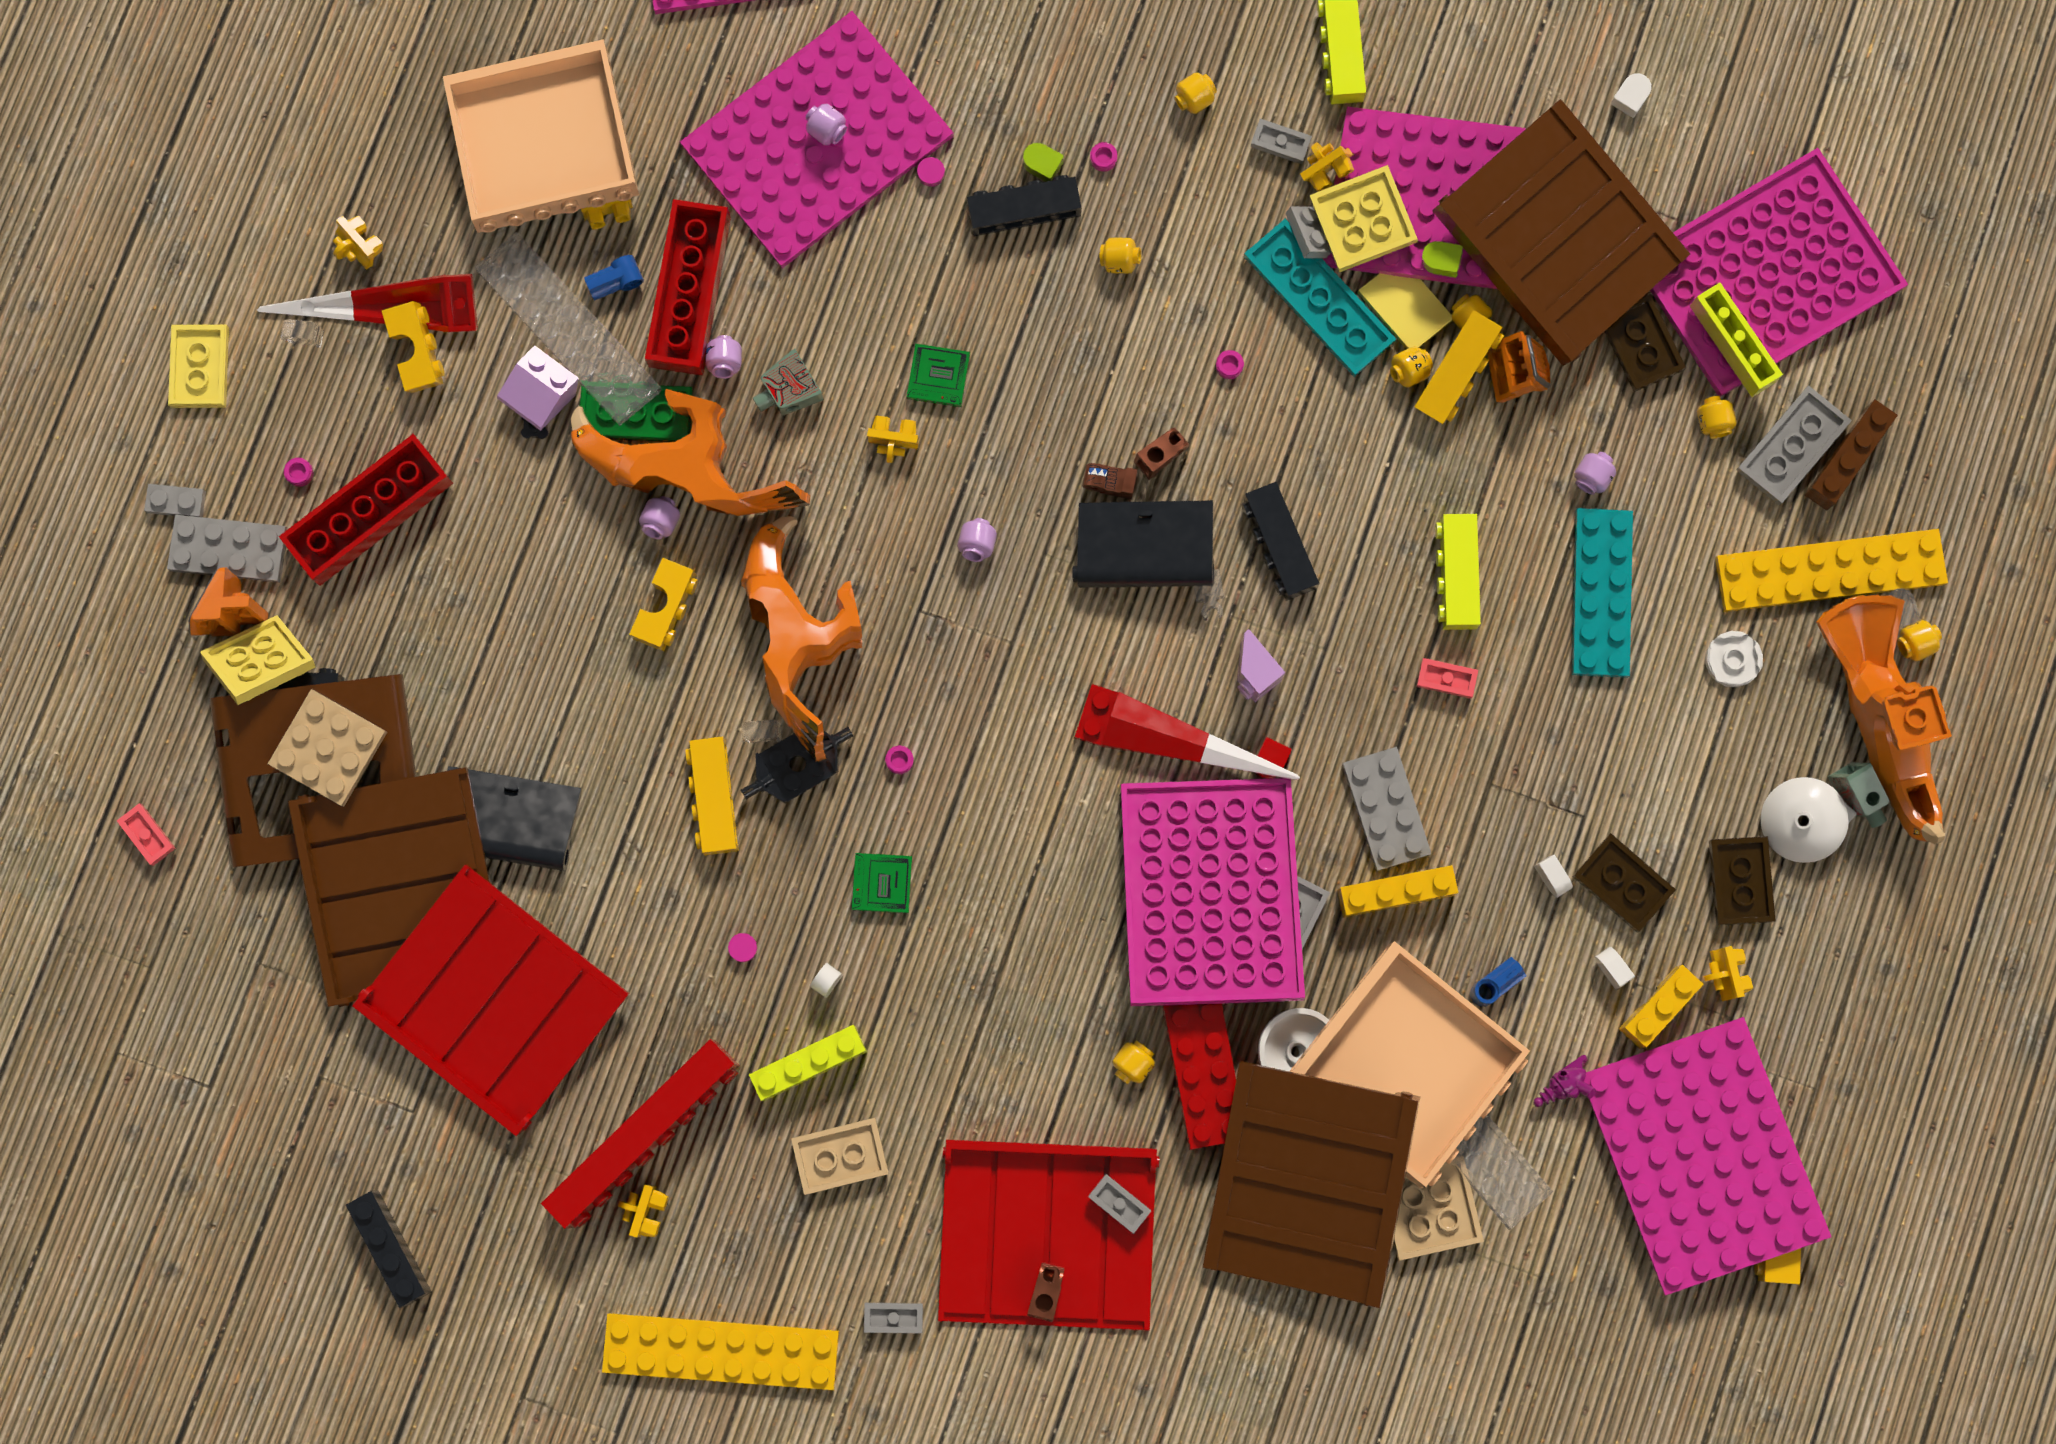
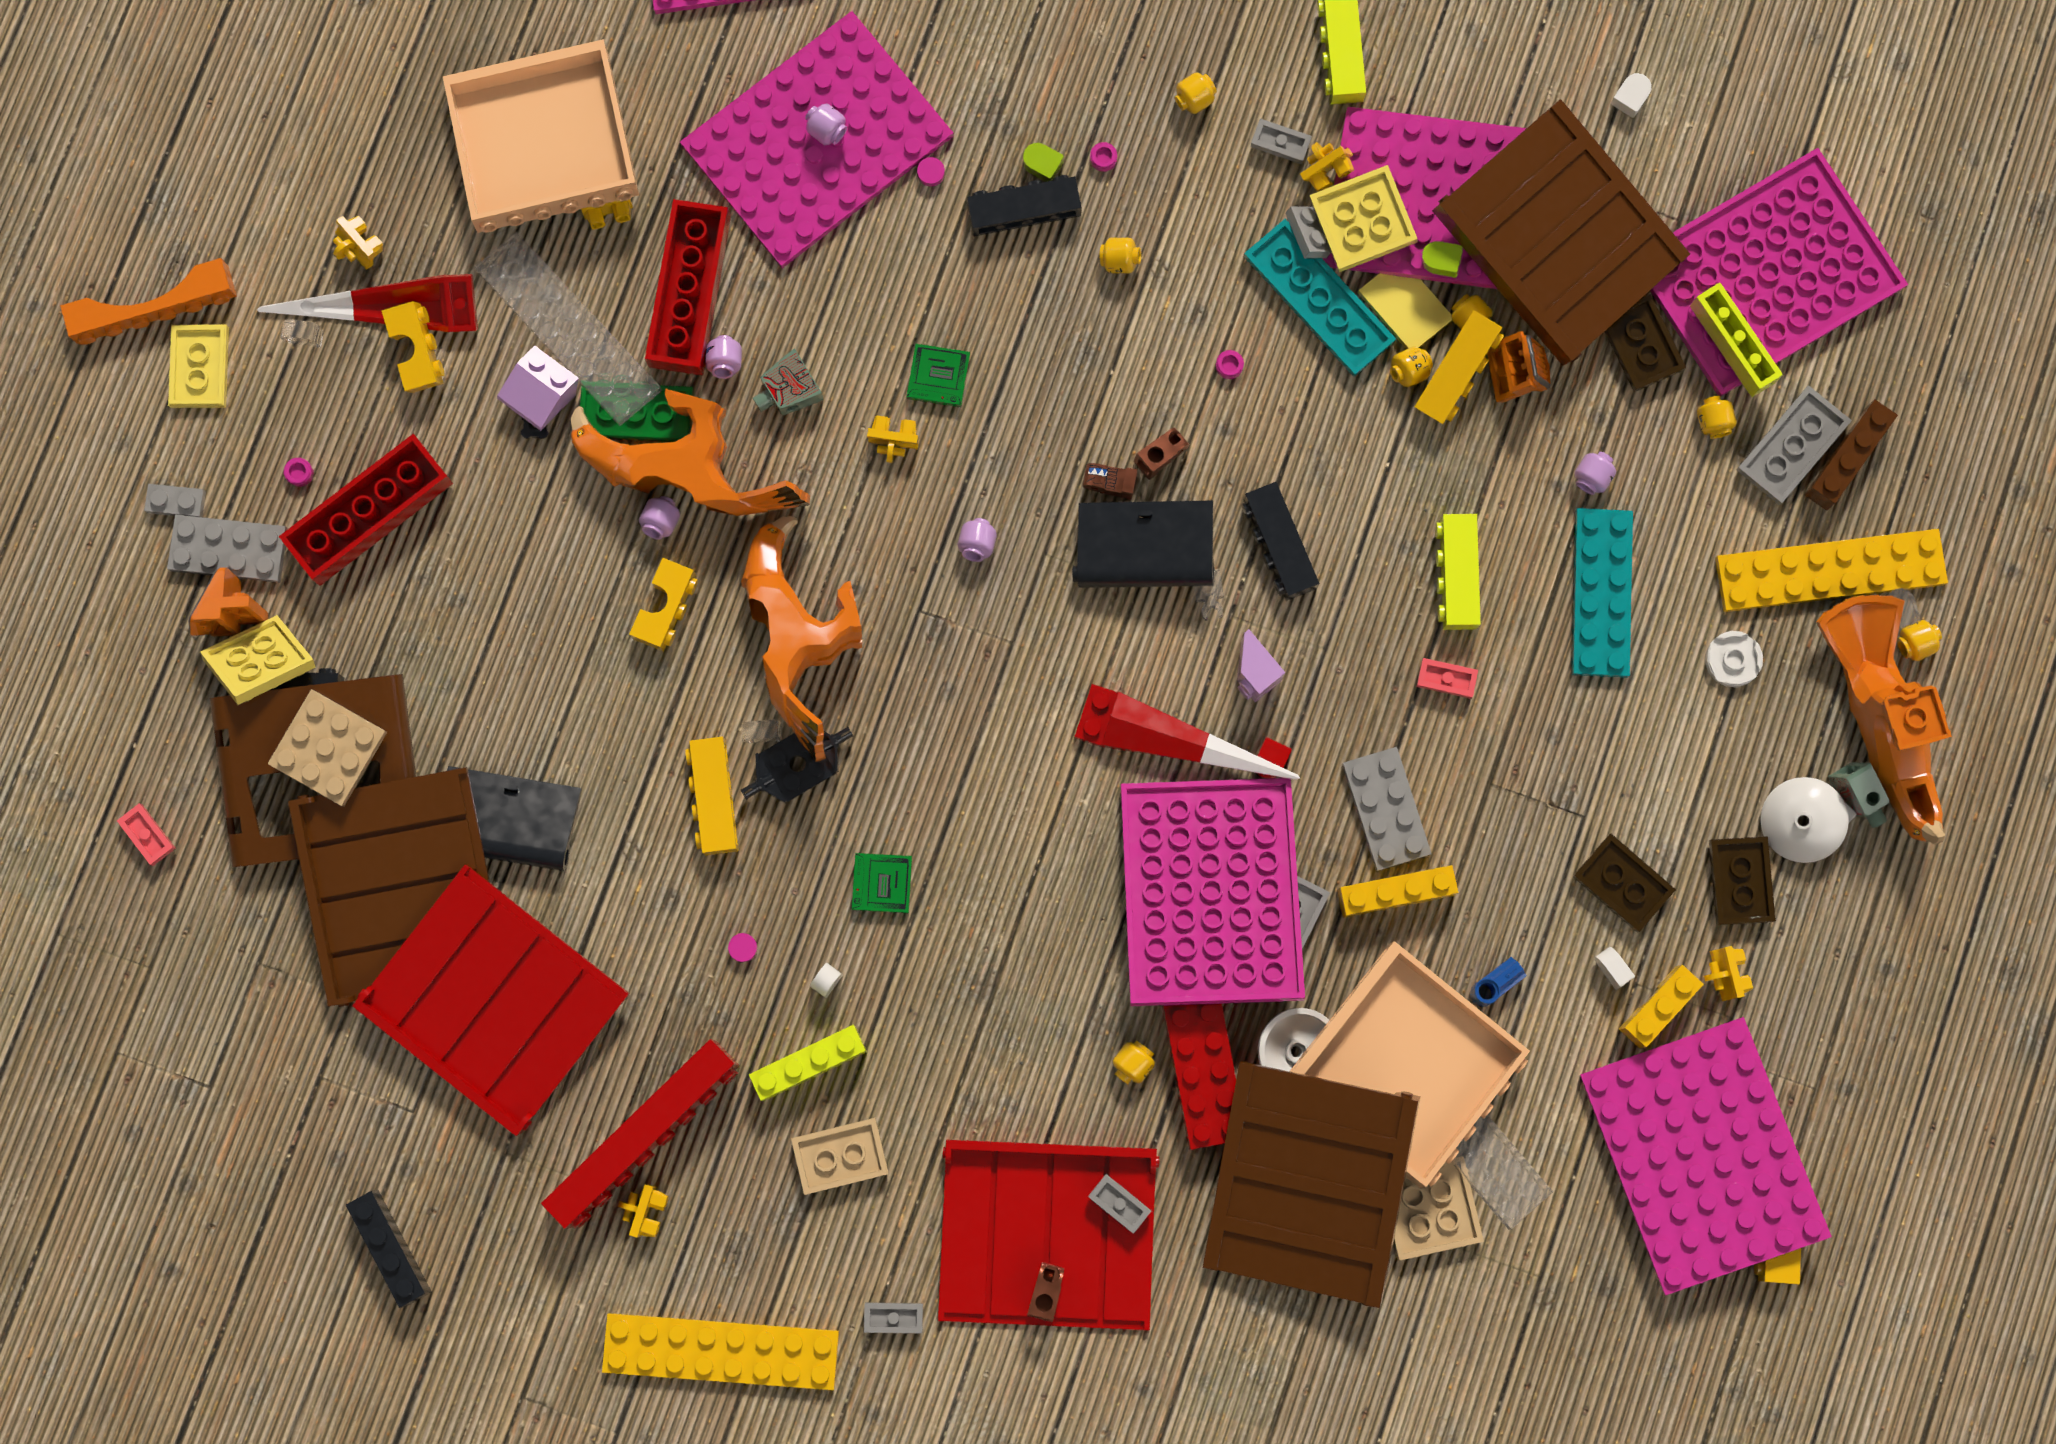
(203, 286): none -> orange arch
(620, 275): blue piece -> none
(899, 760): dark pink tile -> none
(1554, 876): white piece -> none
(1567, 1084): magenta piece -> none

